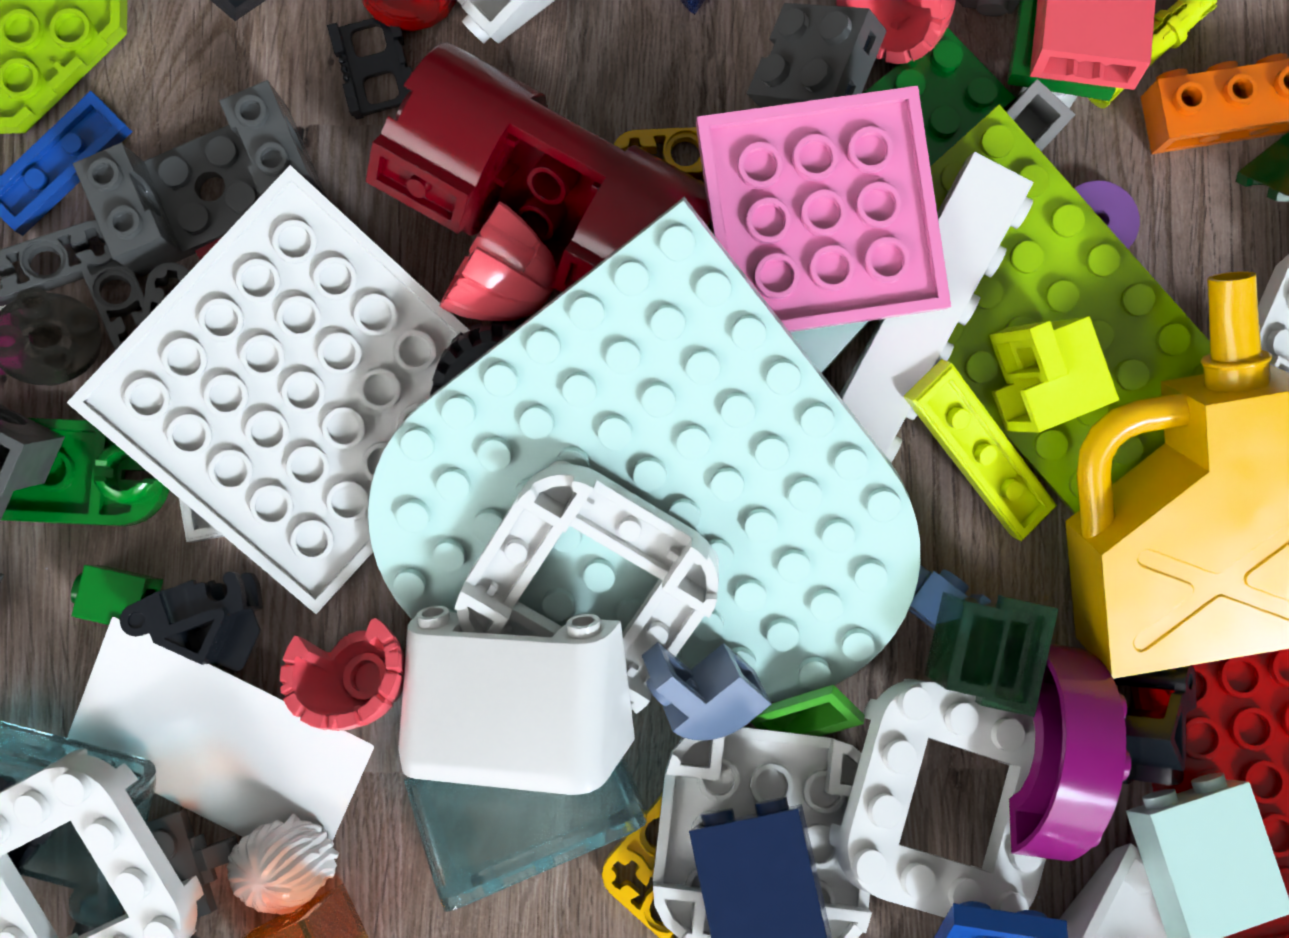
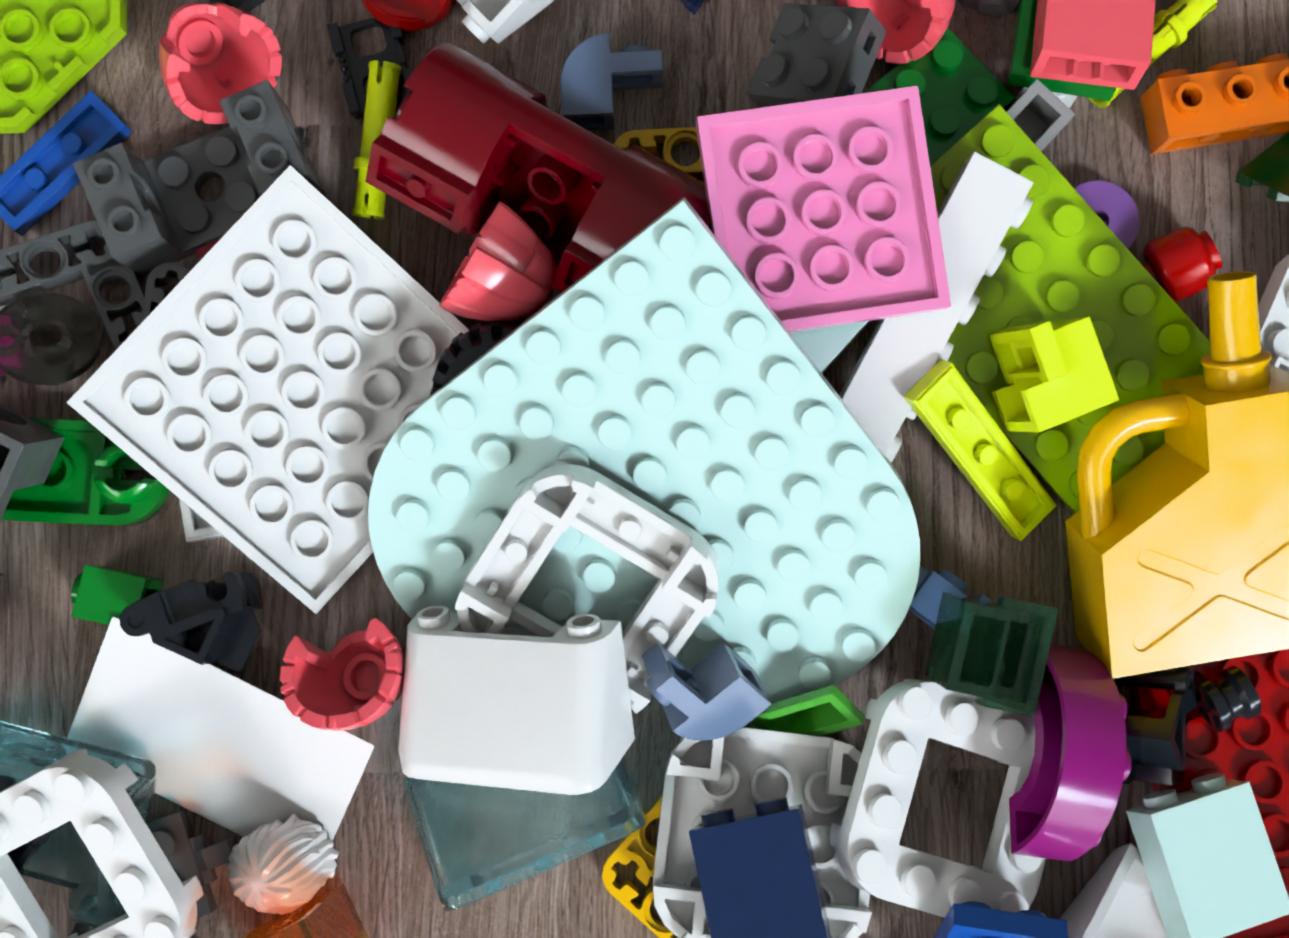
(214, 54): none -> coral hair
(380, 103): none -> neon yellow pin
(595, 72): none -> sand blue brick
(1182, 261): none -> red head
(1227, 699): none -> black wheel

